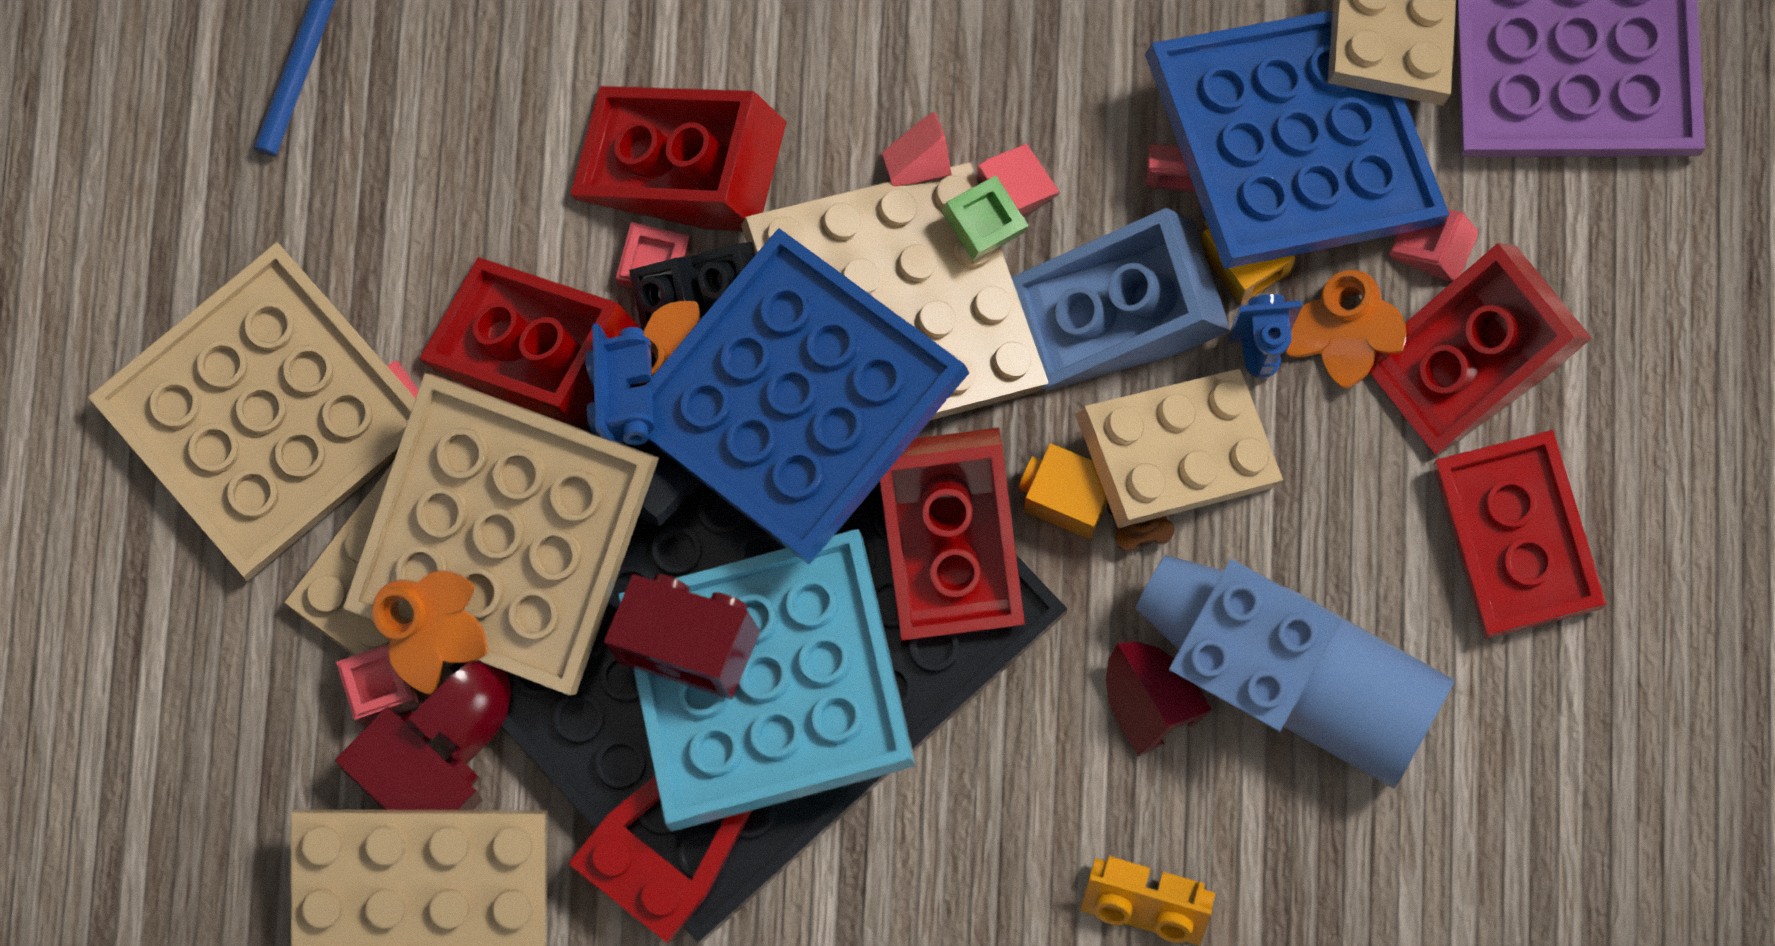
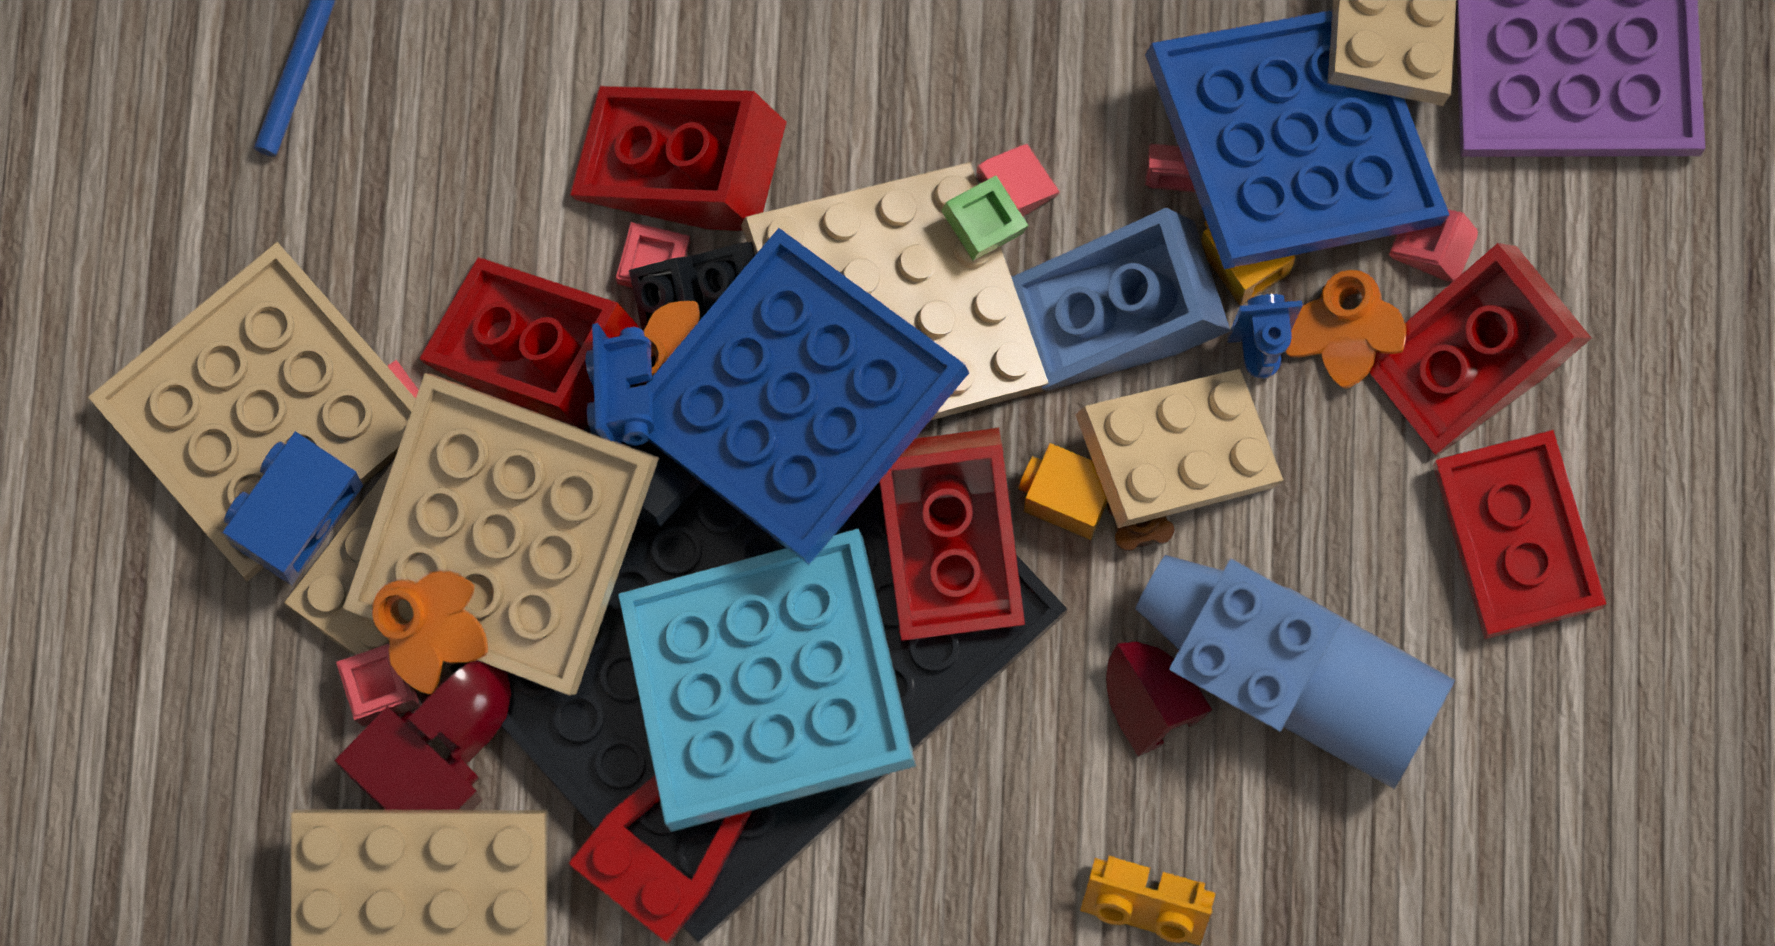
(291, 507): none -> blue brick
(683, 634): dark red brick -> none
(918, 154): coral slope -> none

